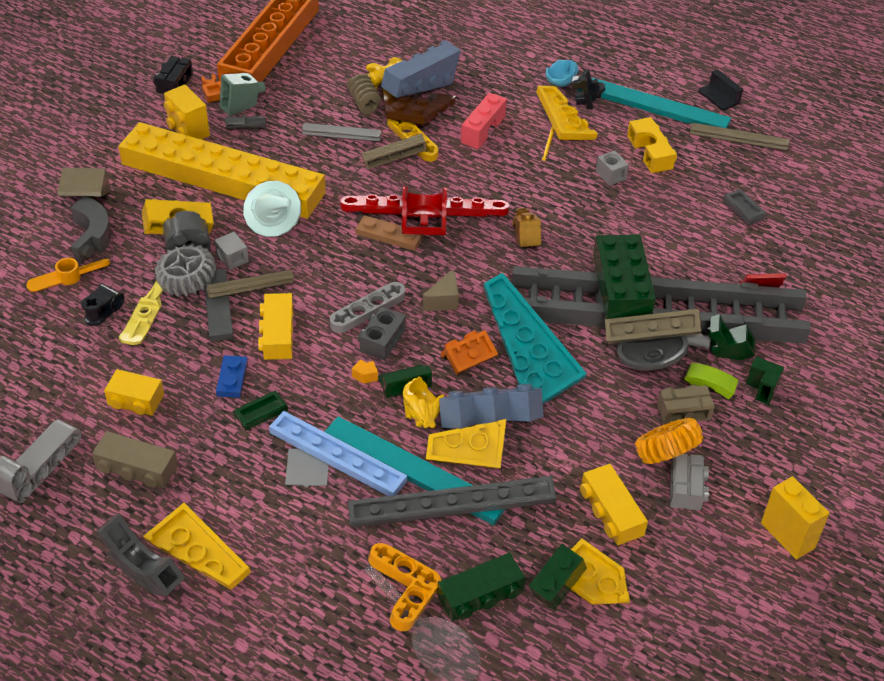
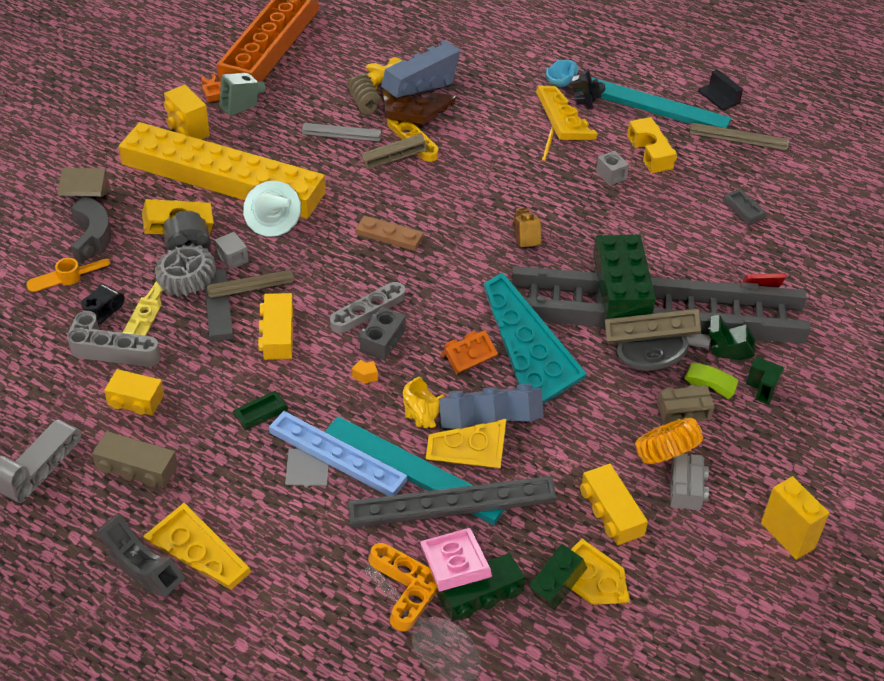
(94, 344): none -> light grey beam
(173, 74): black brick -> none
(232, 376): blue plate -> none
(245, 122): dark grey axle -> none
(394, 382): dark green panel -> none
(424, 206): red piece -> none
(442, 295): dark tan slope -> none
(455, 559): none -> bright pink tile
(476, 127): coral arch -> none

